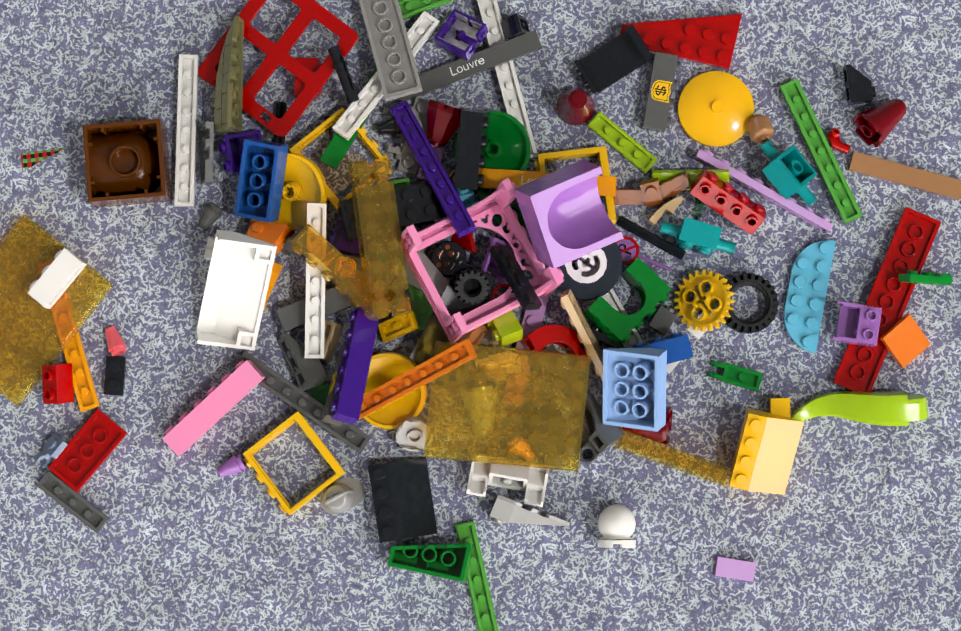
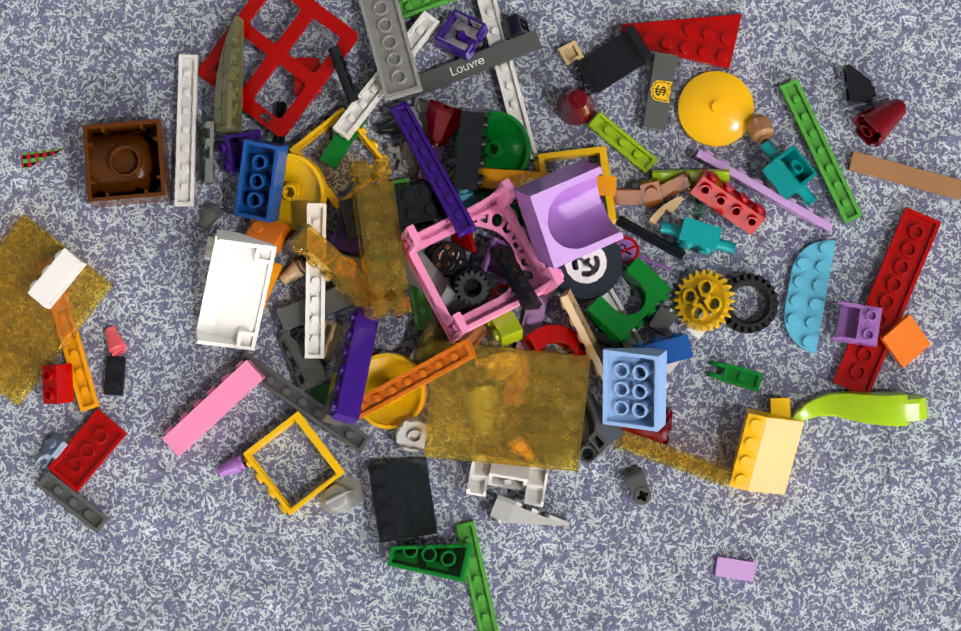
(293, 272): none -> tan cone
(397, 327): yellow plate -> none
(570, 53): none -> tan plate
(616, 526): white tile -> none
(637, 482): none -> dark grey piece
(835, 141): red arm -> none
(926, 278): green hinge -> none

